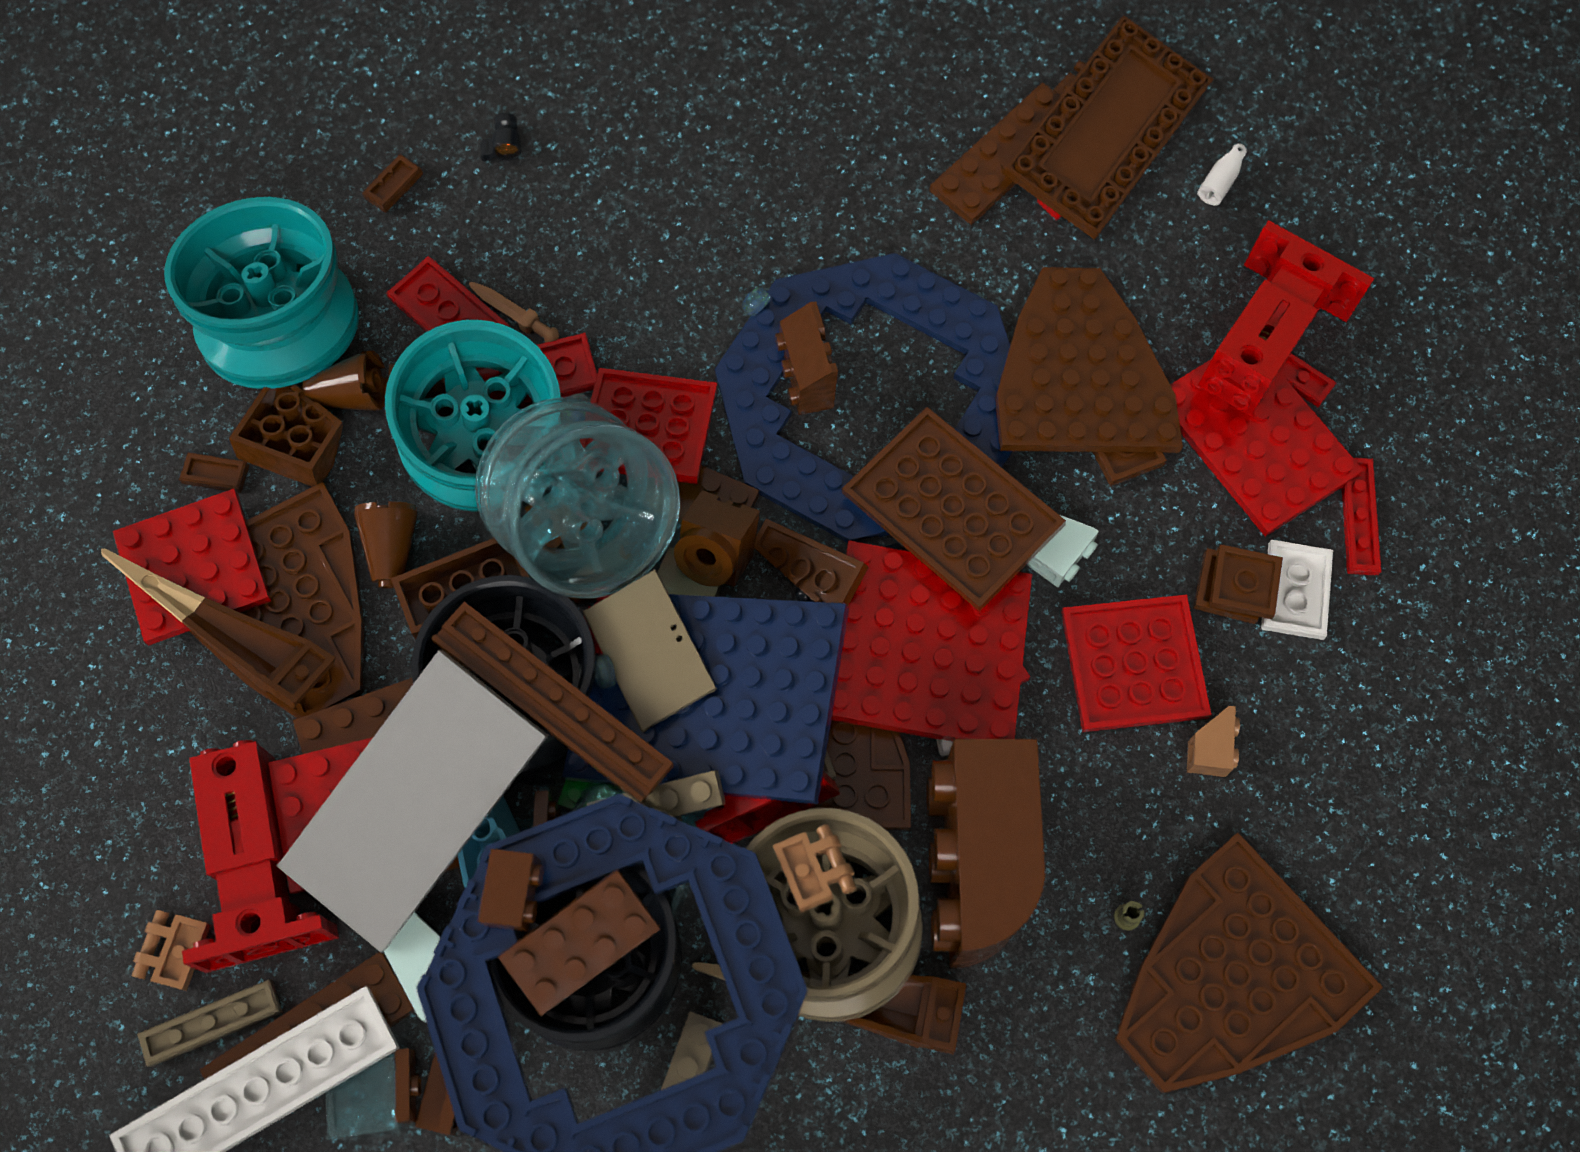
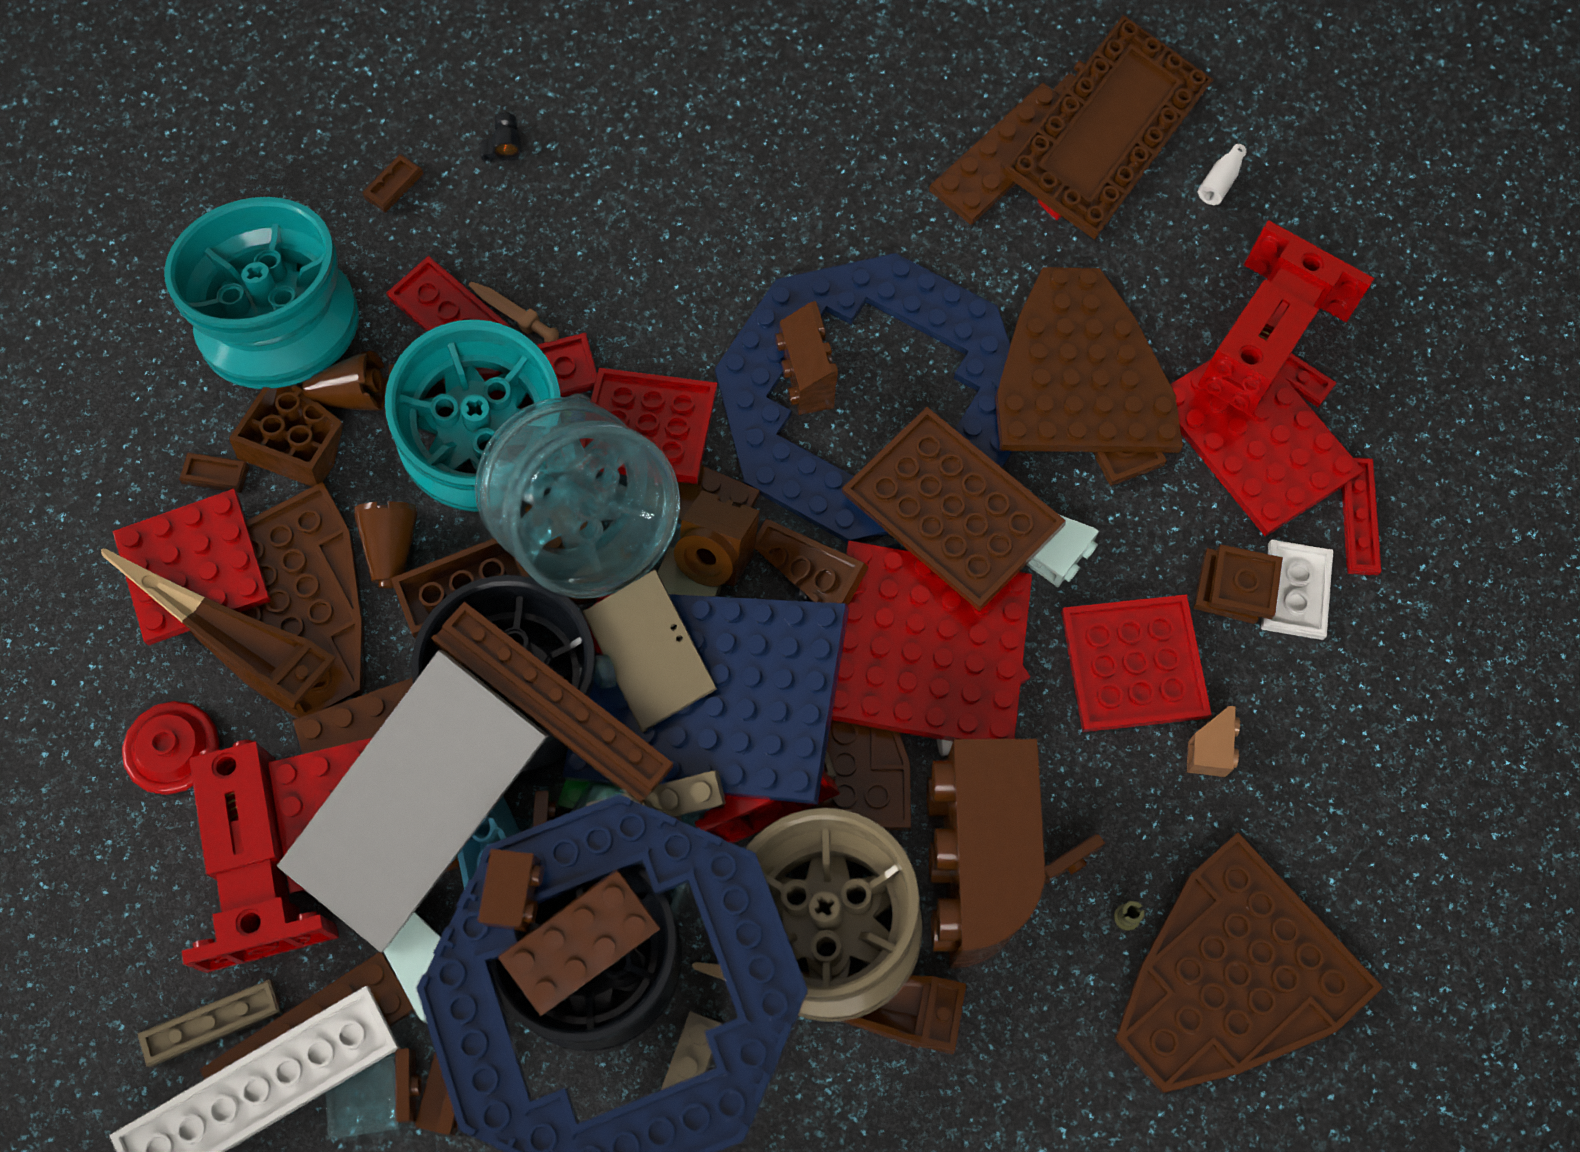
(162, 742): none -> red piece
(169, 965): medium nougat plate -> none
(755, 301): clear light blue tile -> none
(804, 872): medium nougat plate -> none
(1074, 858): none -> reddish brown plate

